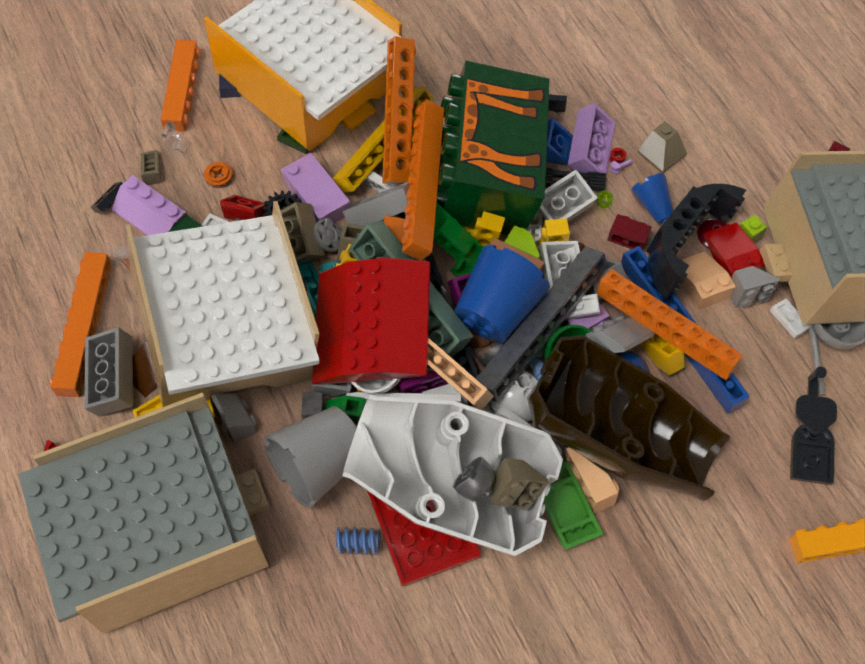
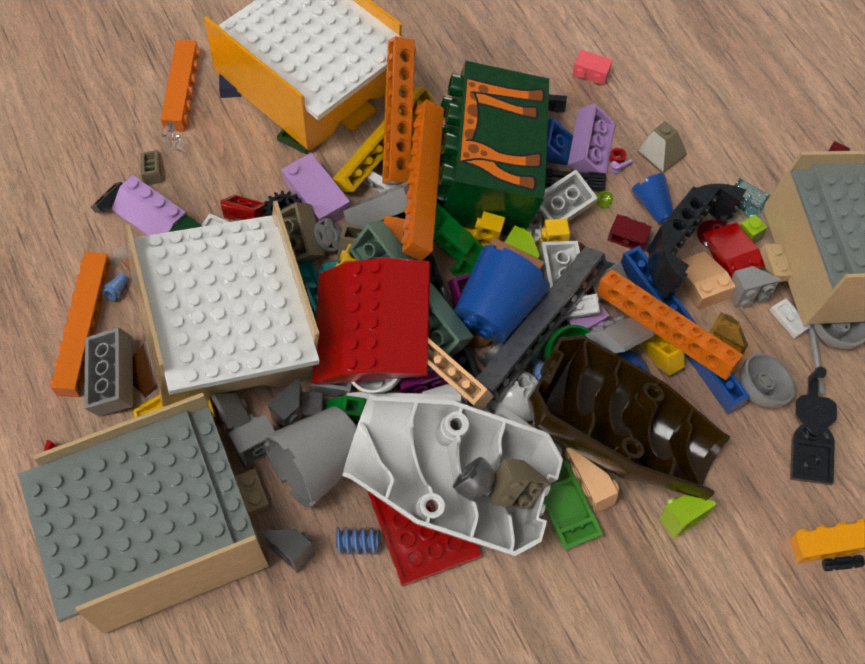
(115, 287): none -> medium blue cone
(217, 168): orange gear -> none
(250, 440): none -> light grey brick
(287, 405): none -> dark grey slope
(291, 546): none -> dark grey slope
(592, 67): none -> coral brick
(685, 513): none -> lime slope
(730, 332): none -> clear yellow slope
(754, 198): none -> clear light blue brick
(767, 381): none -> light grey piece
(843, 563): none -> black axle

